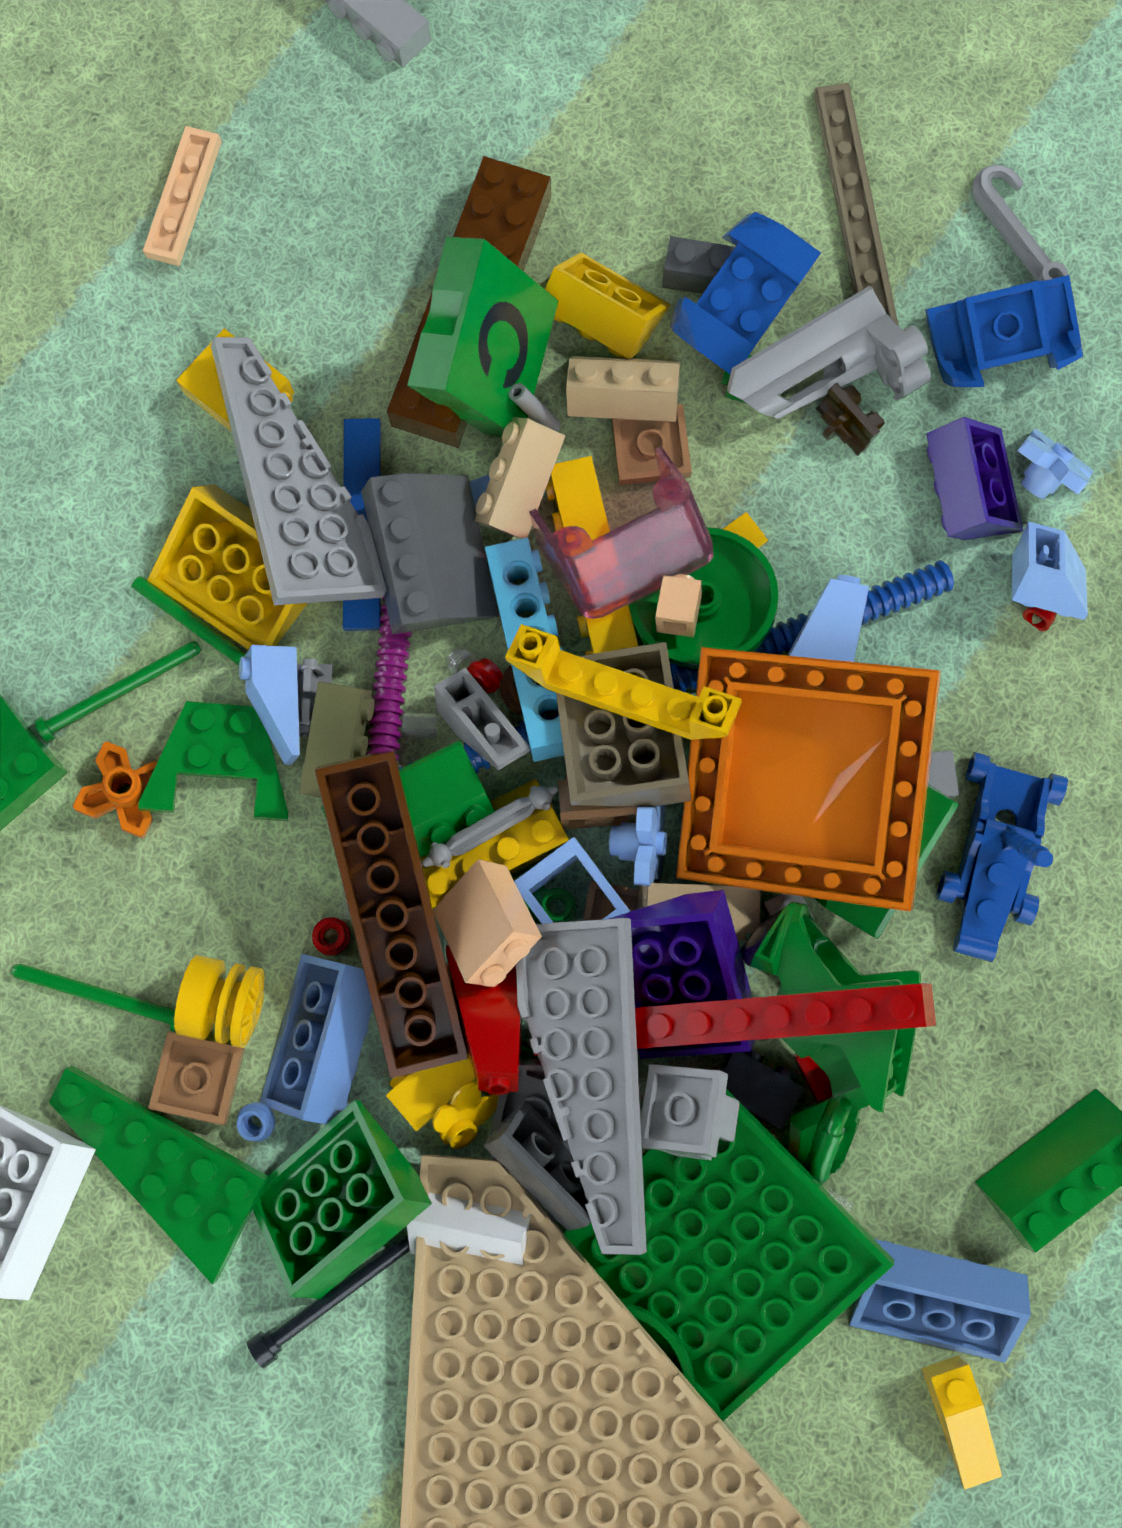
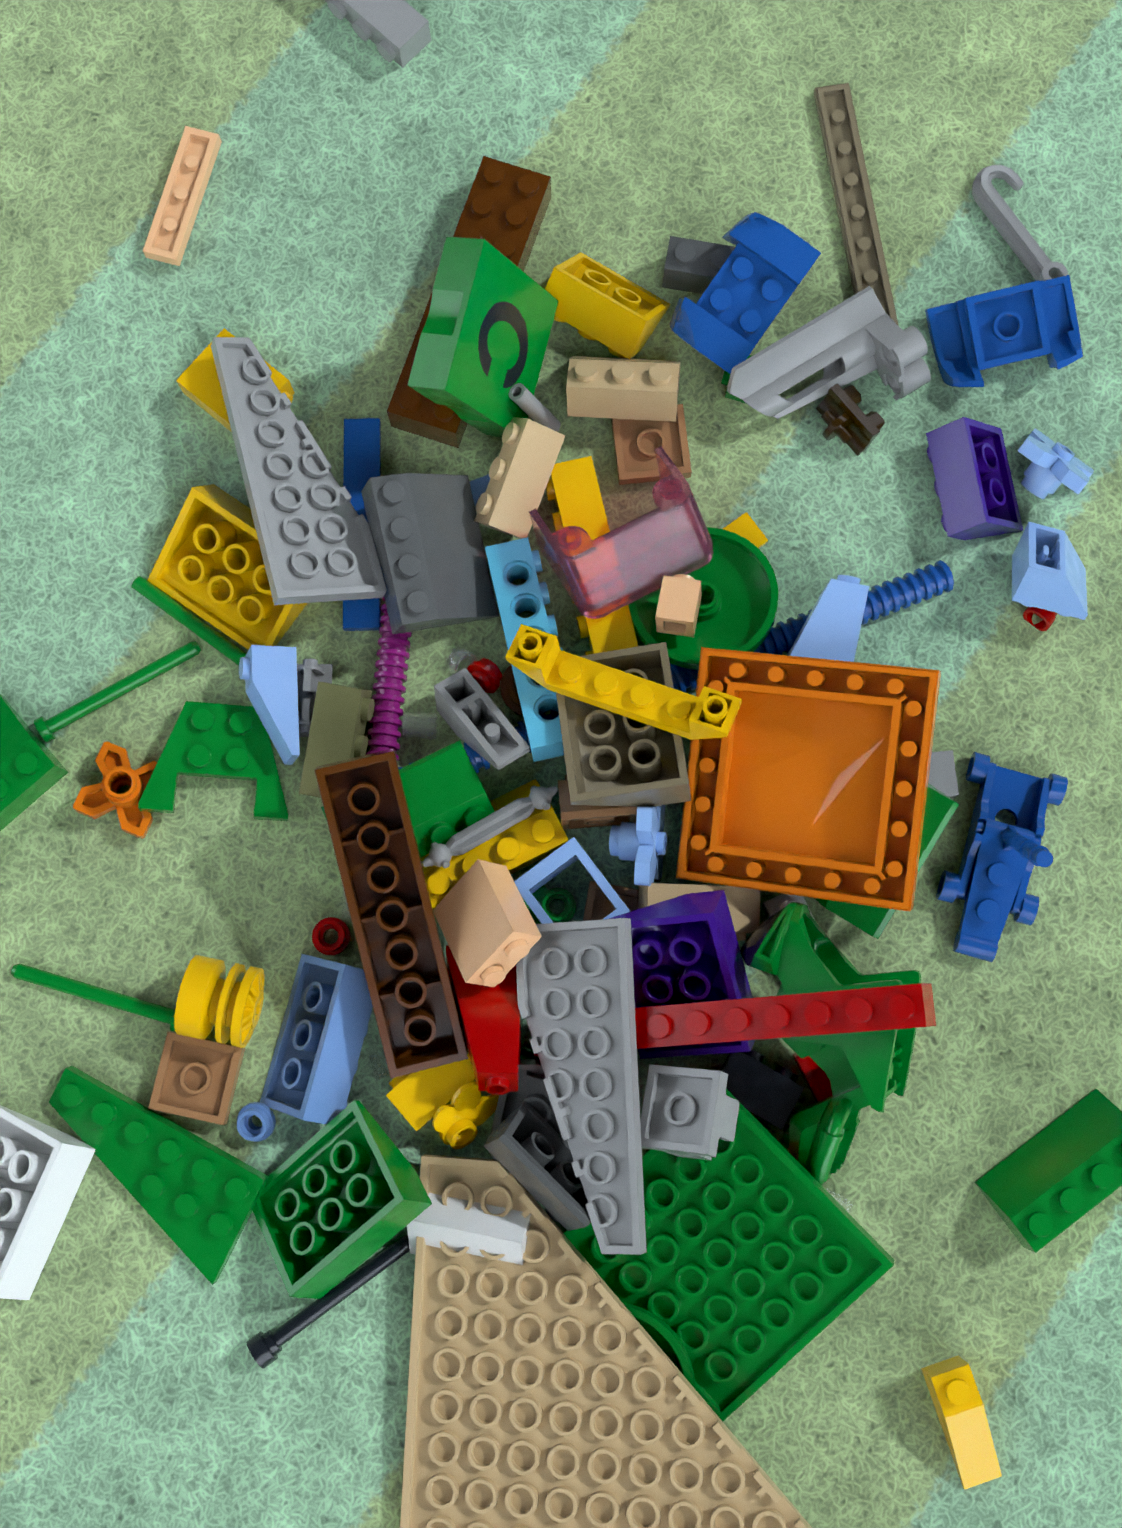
(946, 1303): medium blue slope -> none

